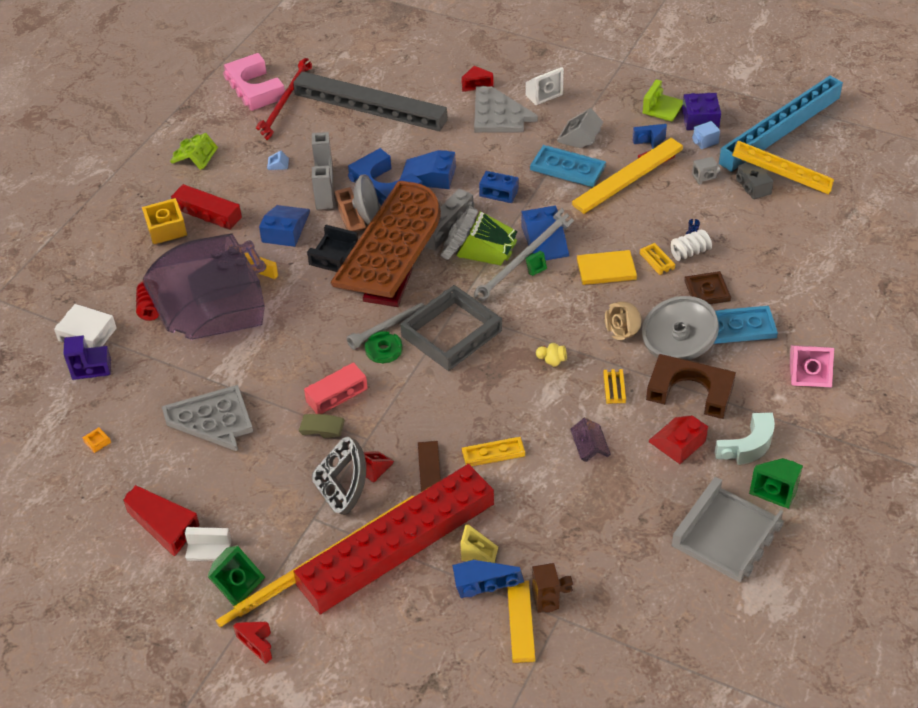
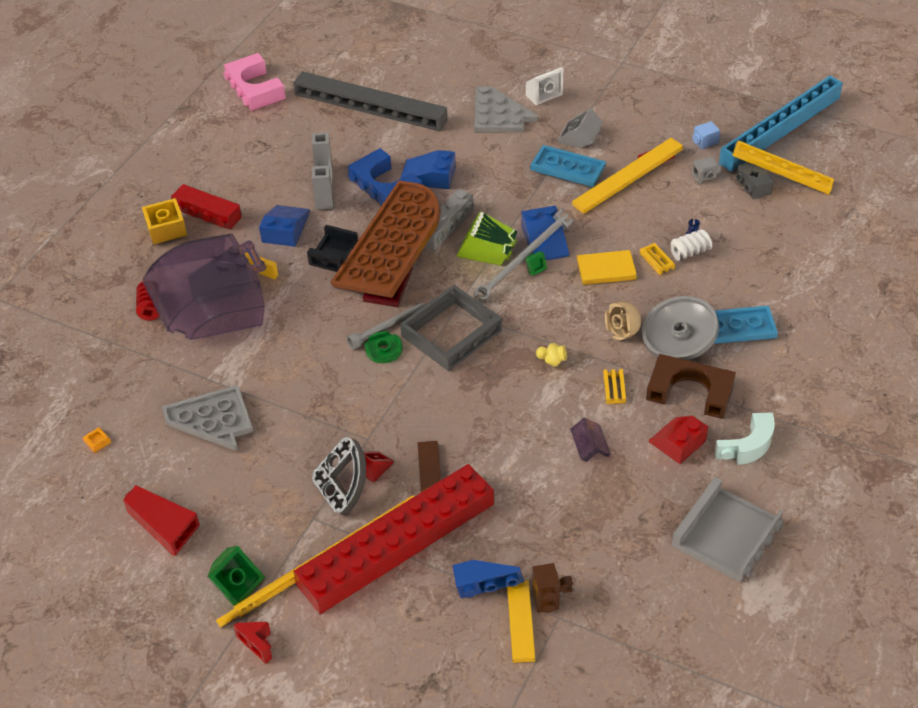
(84, 321): white panel -> none
(86, 361): dark purple brick -> none
(198, 148): lime bracket -> none
(206, 543): white panel -> none
(266, 125): red hinge -> none
(278, 161): light blue slope -> none
(325, 425): olive slope -> none
(335, 388): coral brick -> none
(348, 214): nougat slope -> none
(365, 198): light grey dish -> none
(459, 232): light grey gear -> none
(476, 78): red slope -> none
(476, 546): light yellow slope -> none
(493, 451): yellow tile -> none
(499, 186): blue brick -> none
(650, 134): blue slope -> none
(661, 105): lime bracket -> none
(701, 109): dark purple brick -> none
(708, 287): reddish brown tile -> none
(776, 481): green slope -> none
(811, 366): bright pink slope -> none

